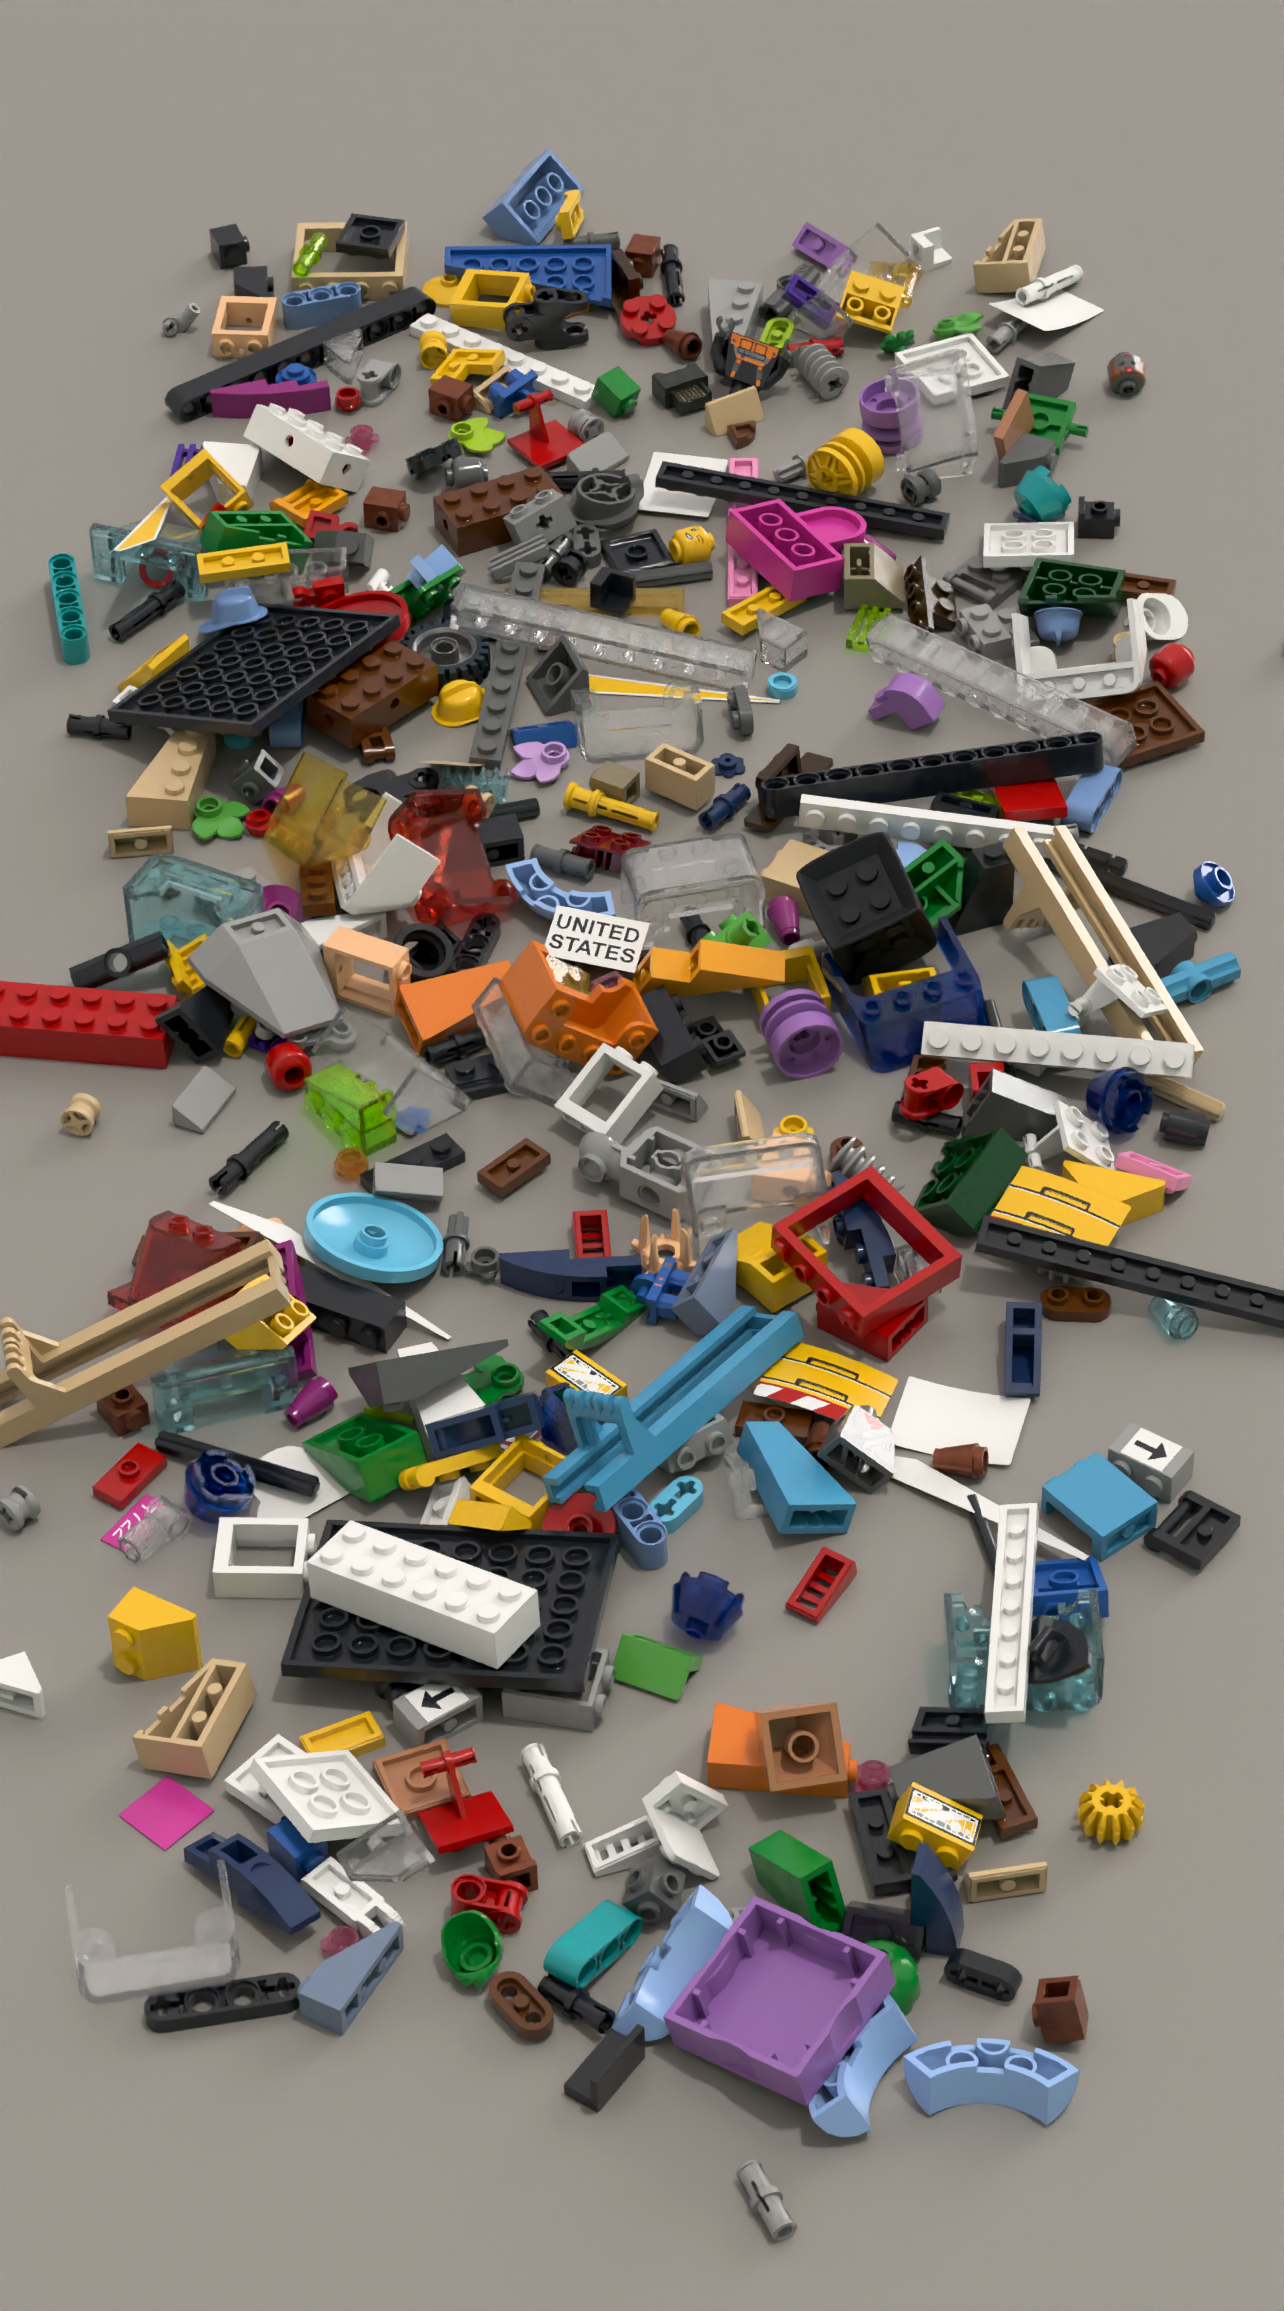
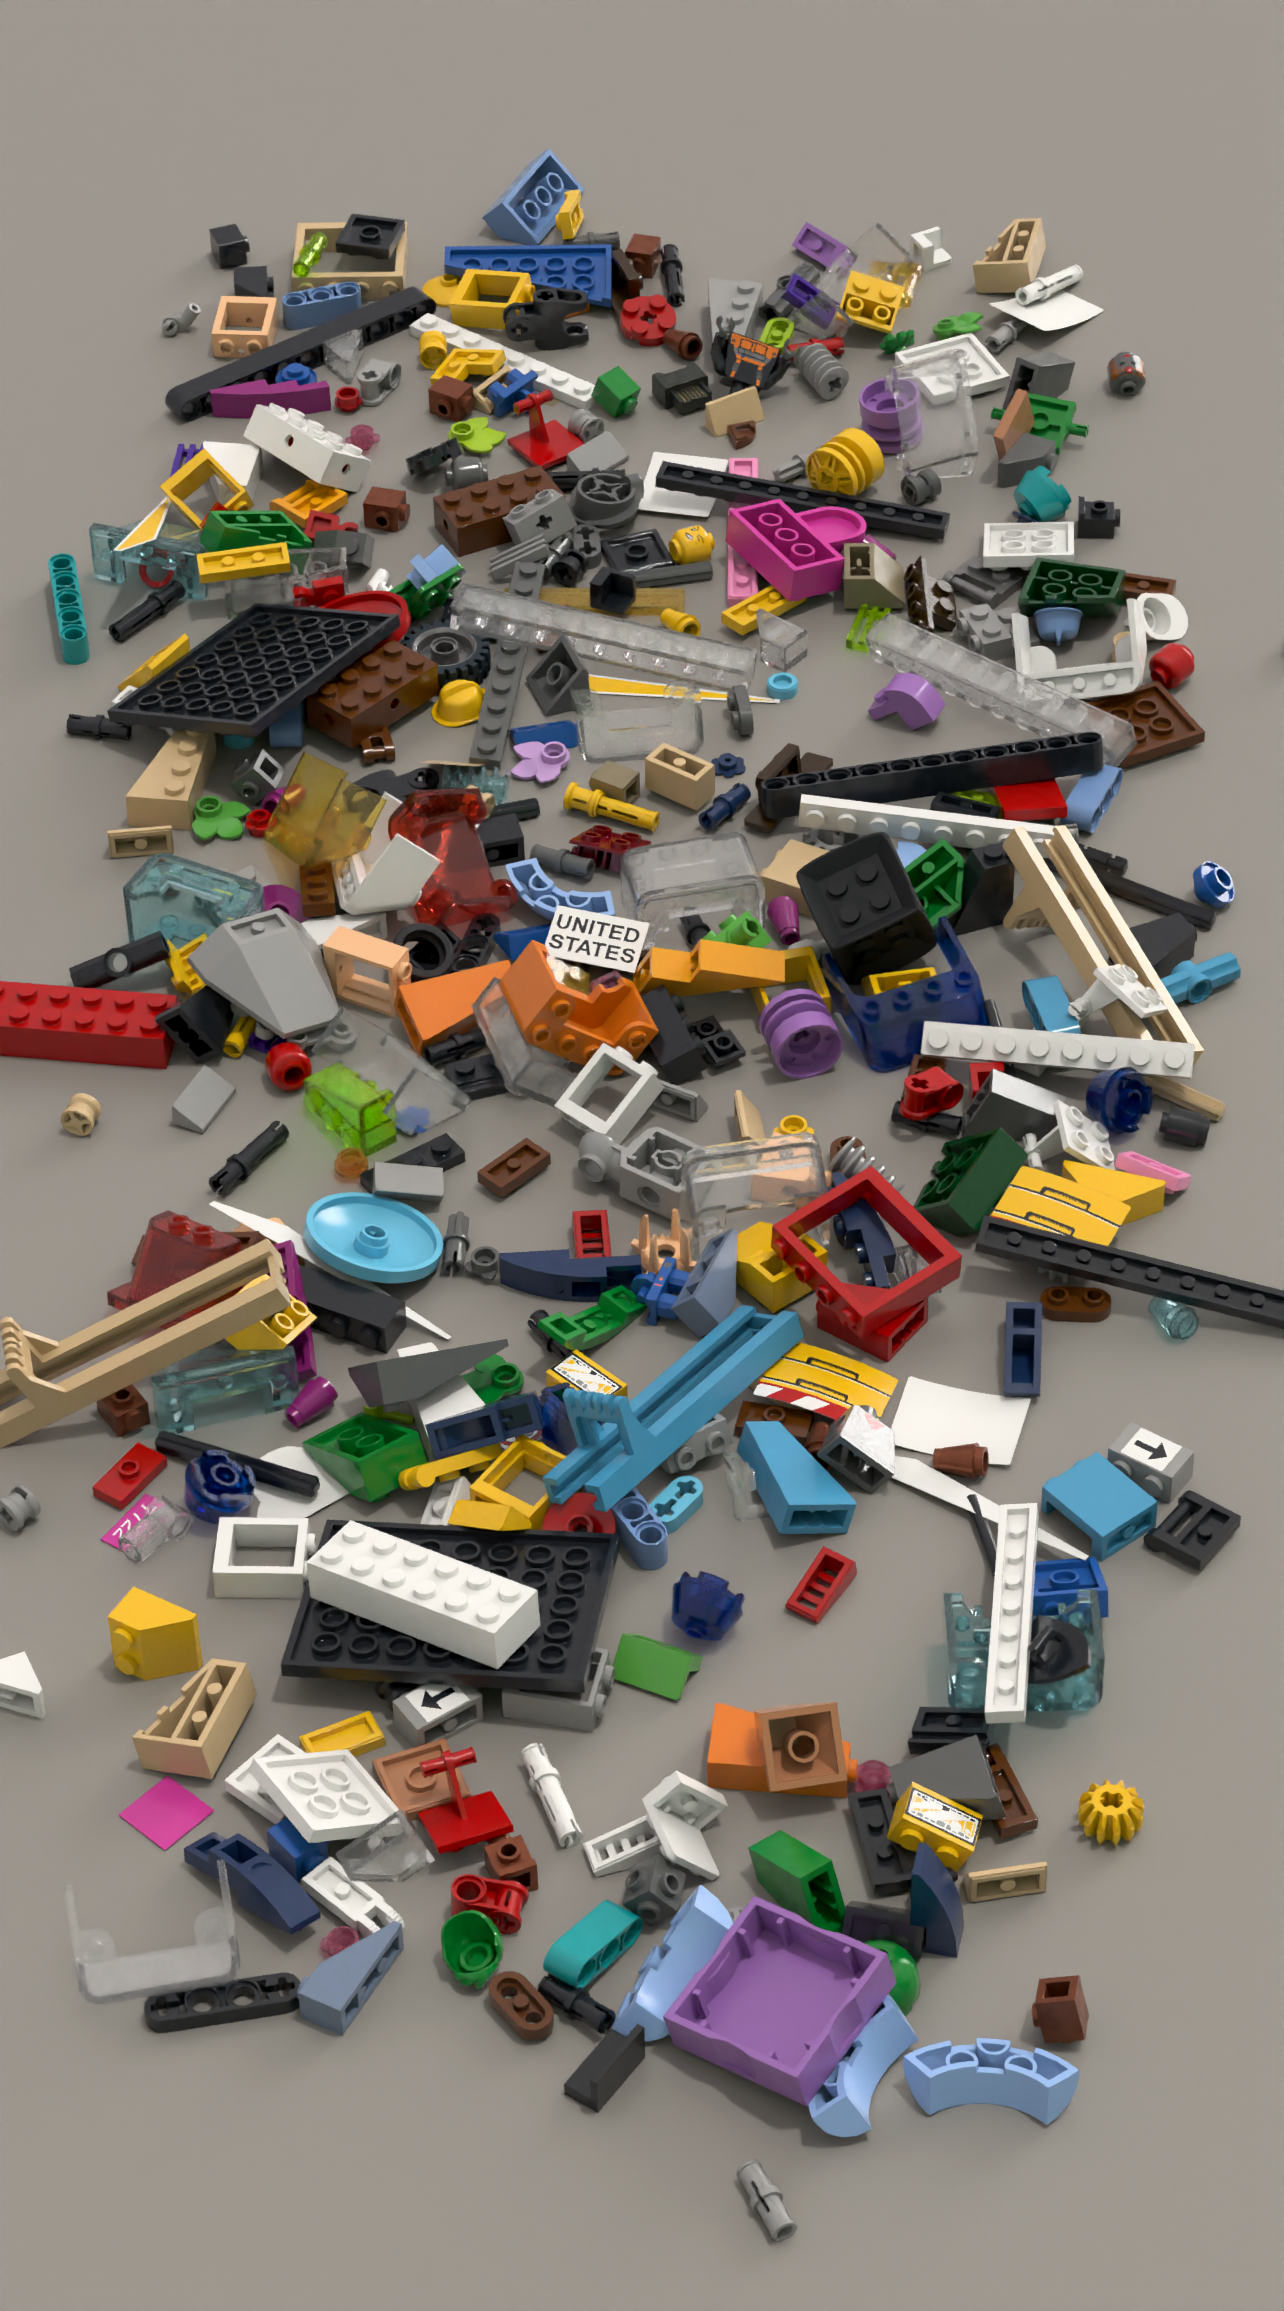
(232, 608): medium blue piece -> none
(515, 941): none -> blue slope
(983, 1974): black beam -> none

